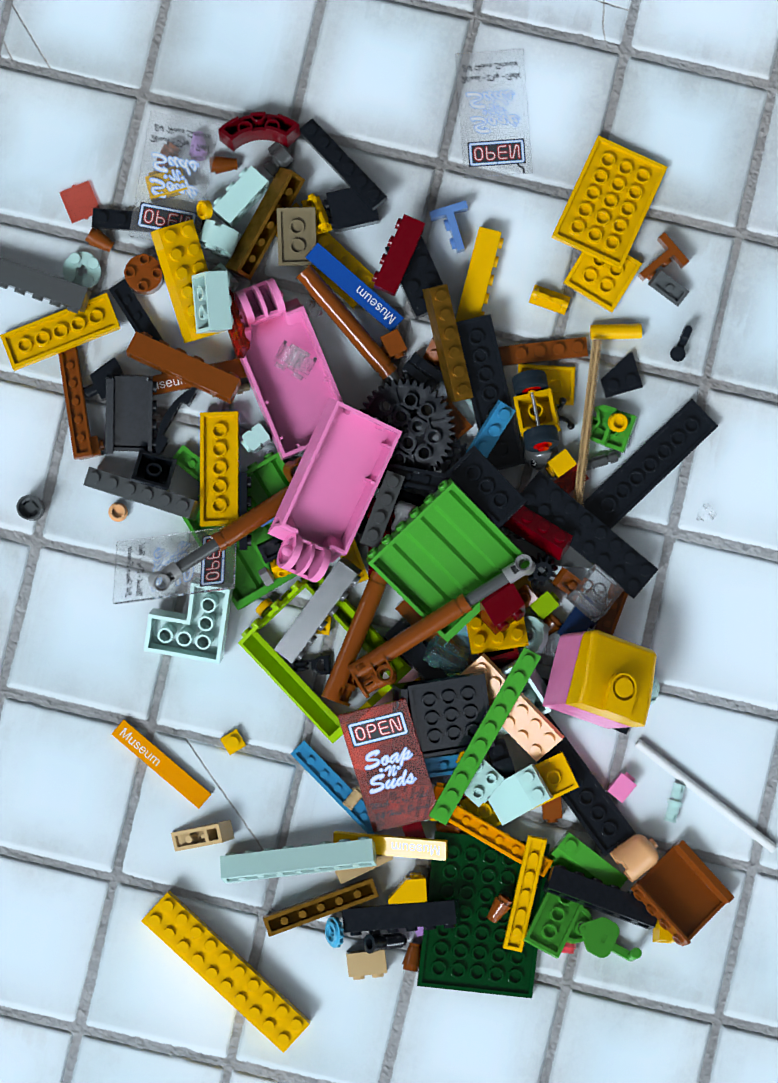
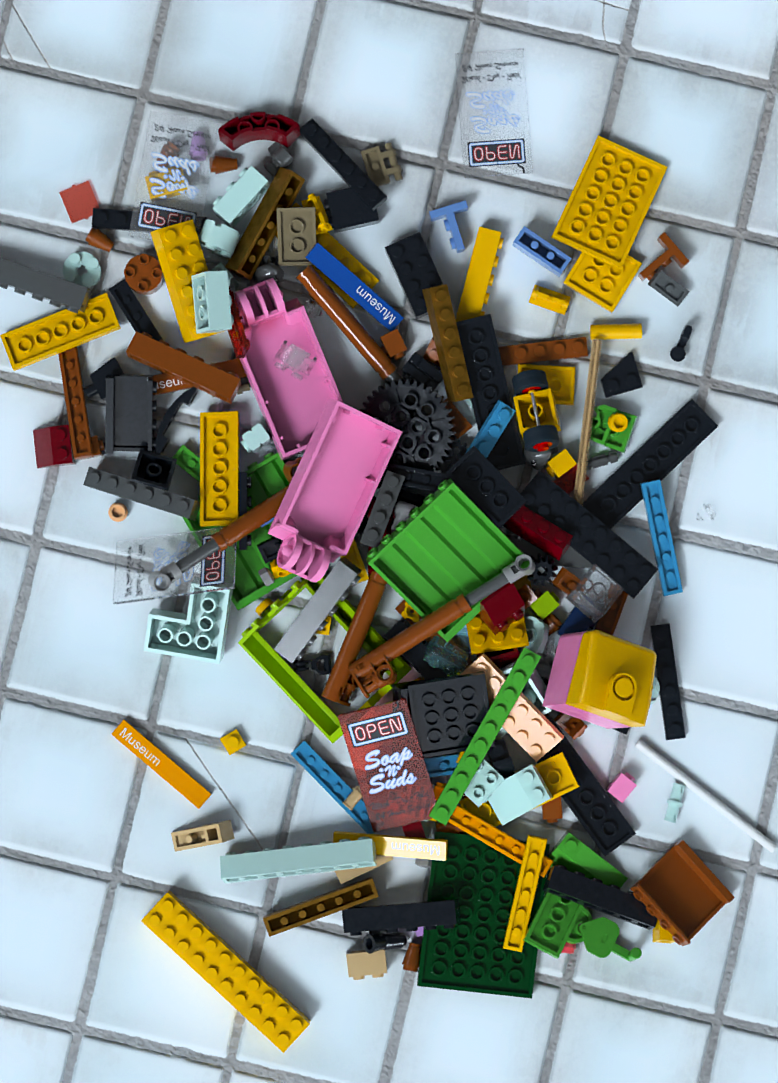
(30, 508): dark grey wheel -> none
(53, 446): none -> dark red slope
(204, 209): yellow tile -> none
(269, 270): none -> dark grey piece
(334, 932): medium azure gear -> none
(375, 165): none -> dark tan plate
(399, 255): dark red brick -> none
(407, 614): none -> yellow plate
(410, 890): yellow slope -> none
(499, 908): dark orange cone -> none
(541, 251): none -> medium blue brick
(562, 401): black piece -> none
(571, 725): none -> dark orange bracket
(636, 855): light nougat cylinder -> none
(661, 537): none -> dark azure plate
(668, 682): none -> black plate

